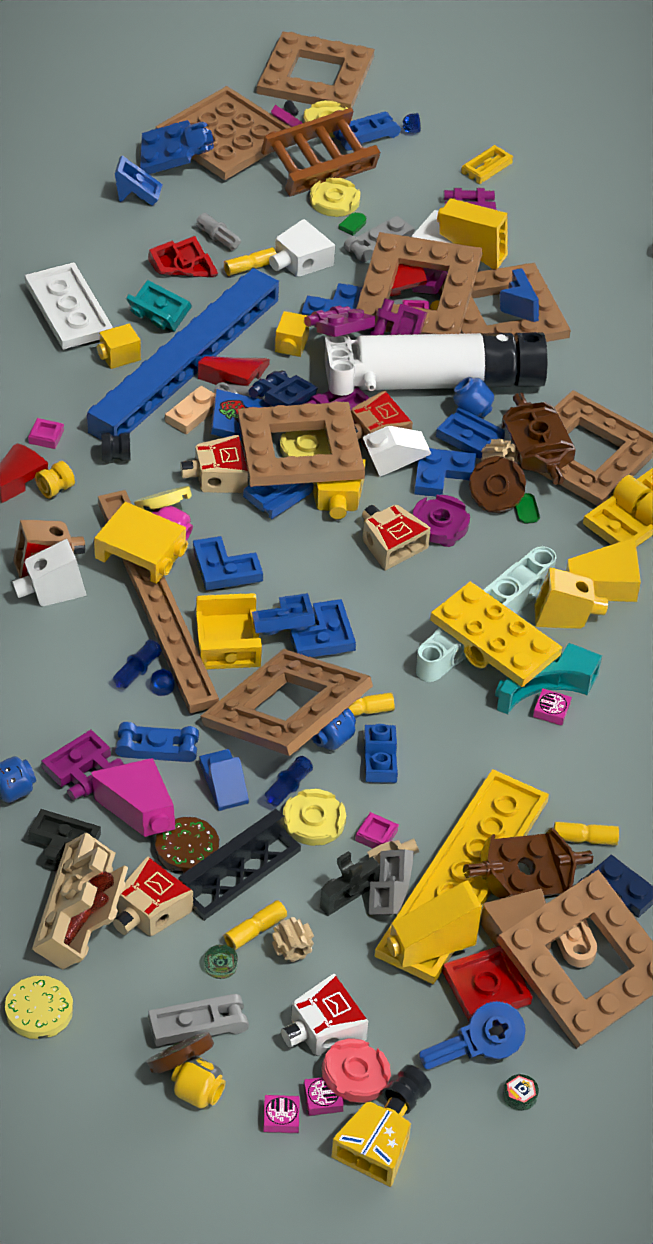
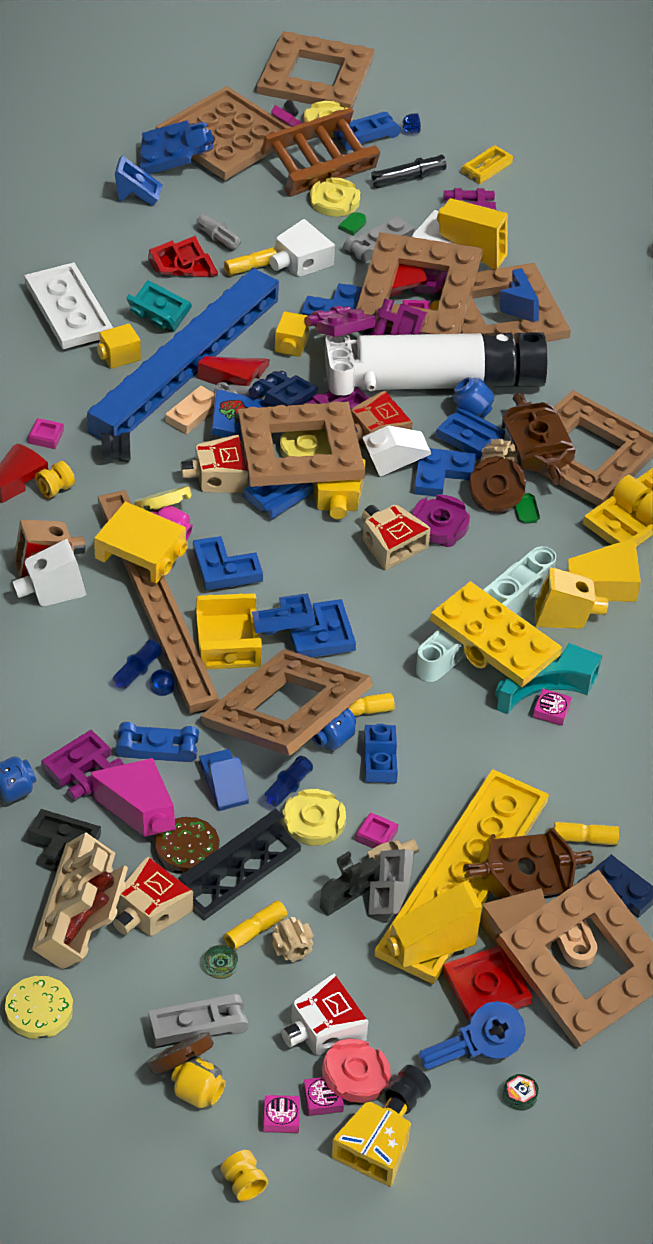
(245, 1177): none -> yellow wheel
(419, 168): none -> black pin

